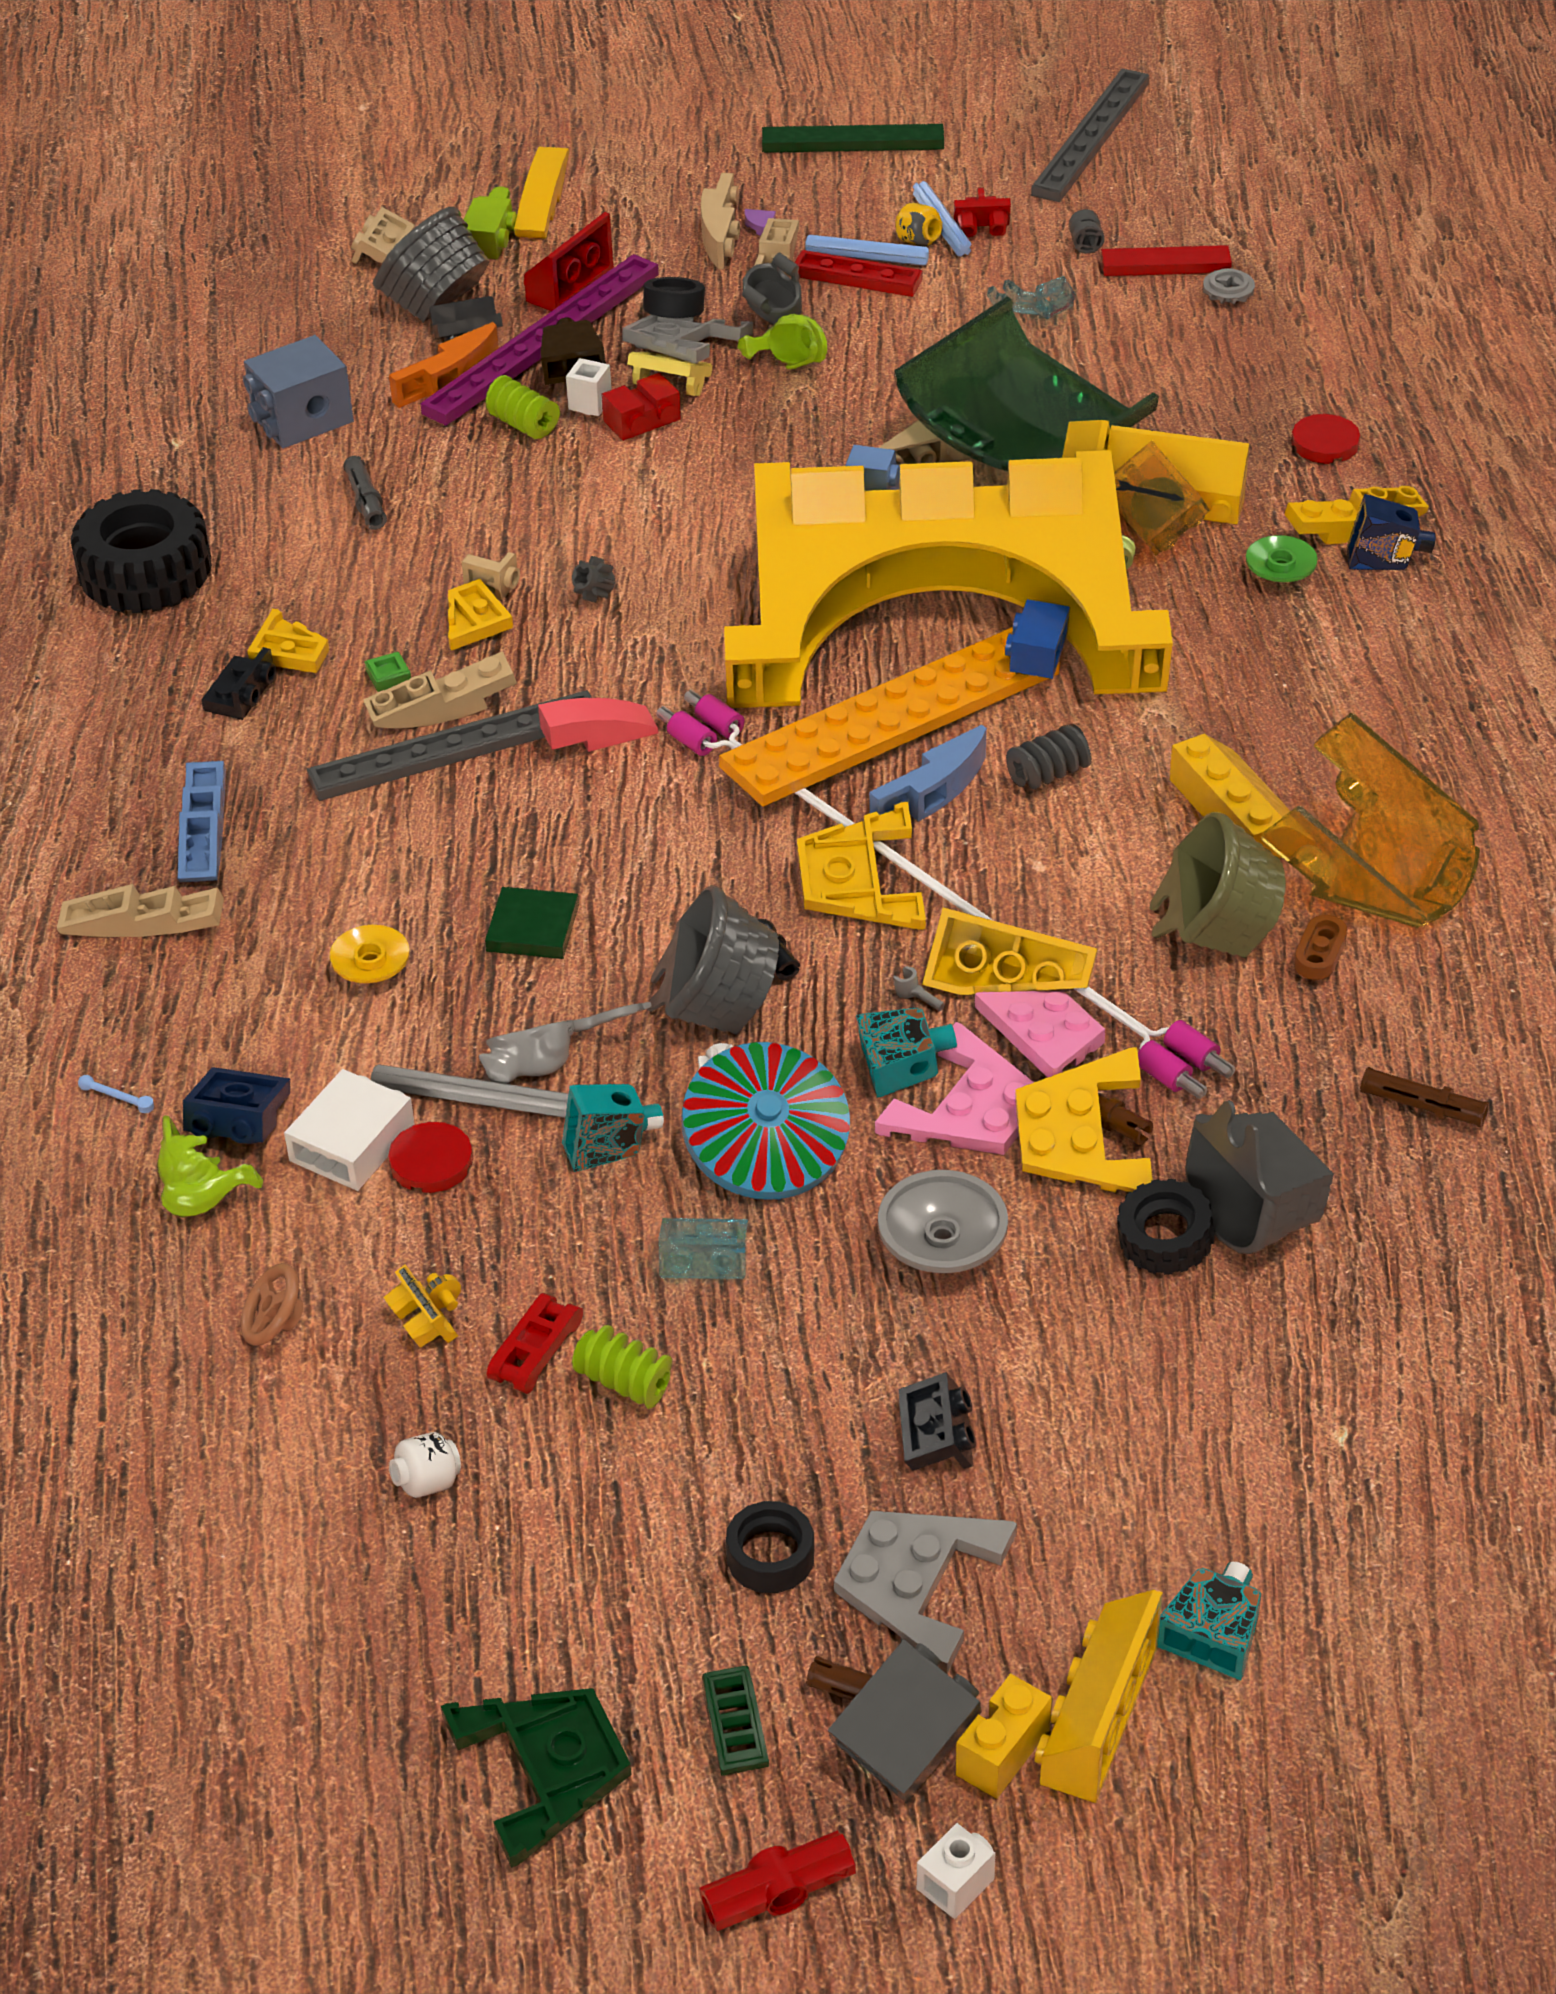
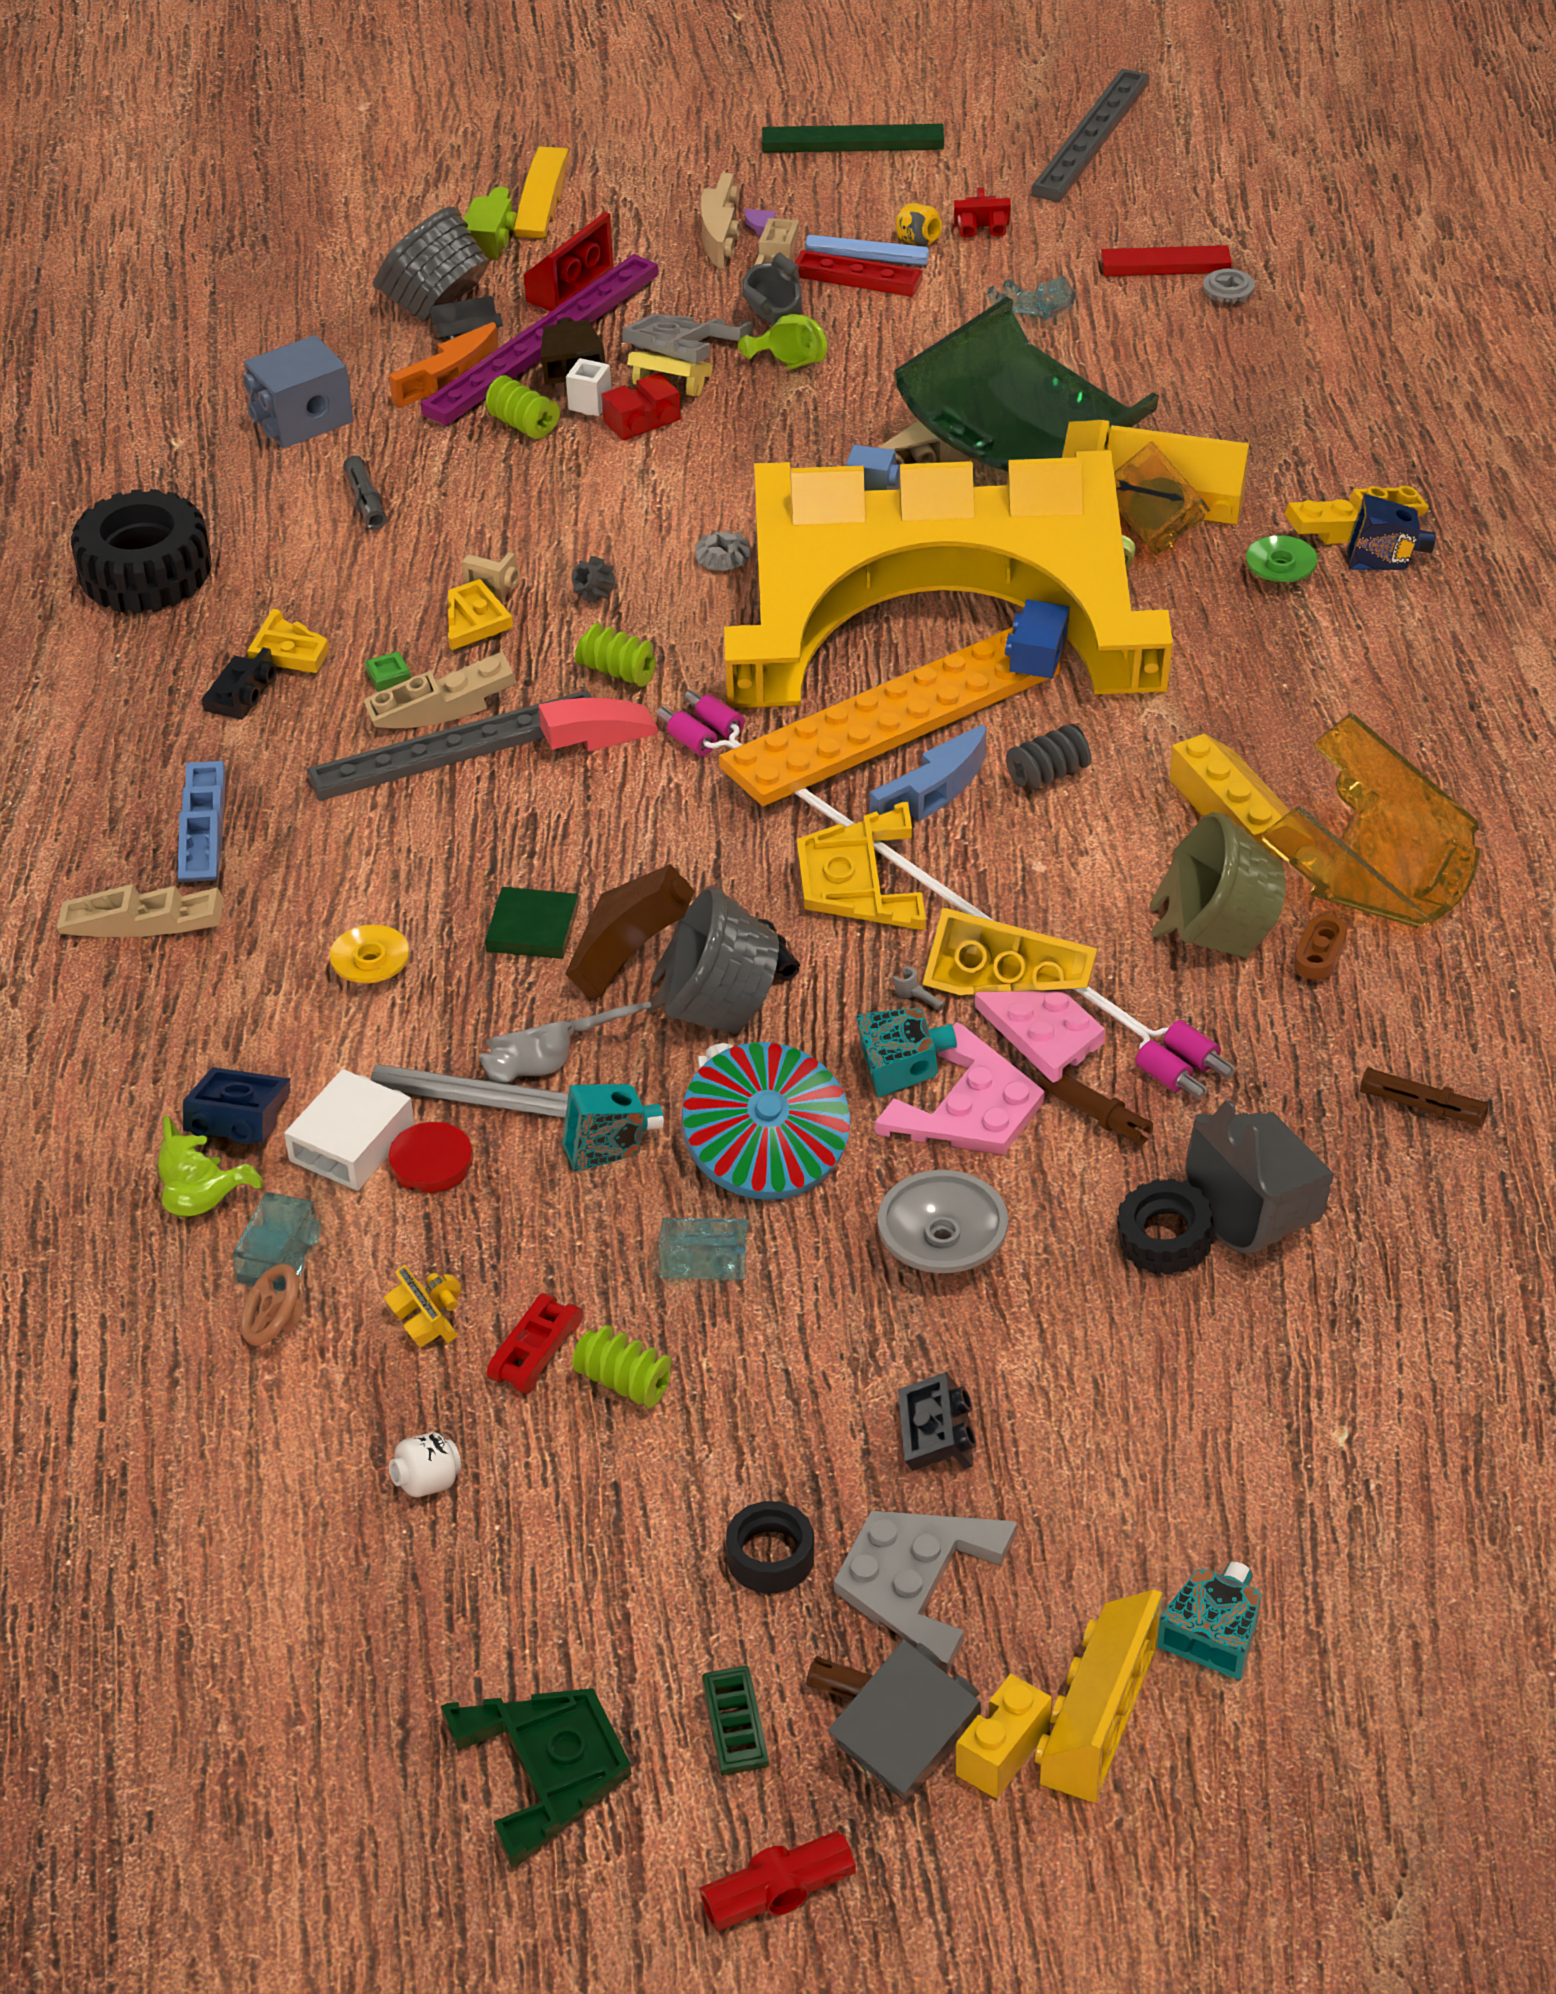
(145, 1103): light blue hinge -> none
(275, 1235): none -> clear light blue brick
(380, 235): tan bracket -> none
(616, 654): none -> lime piece
(624, 922): none -> reddish brown arch
(673, 297): black tyre -> none
(710, 552): none -> light grey gear
(950, 230): light blue axle -> none
(956, 1870): white brick -> none
(1064, 1128): yellow wing -> none
(1086, 231): dark grey wheel -> none
(1325, 438): red tile -> none

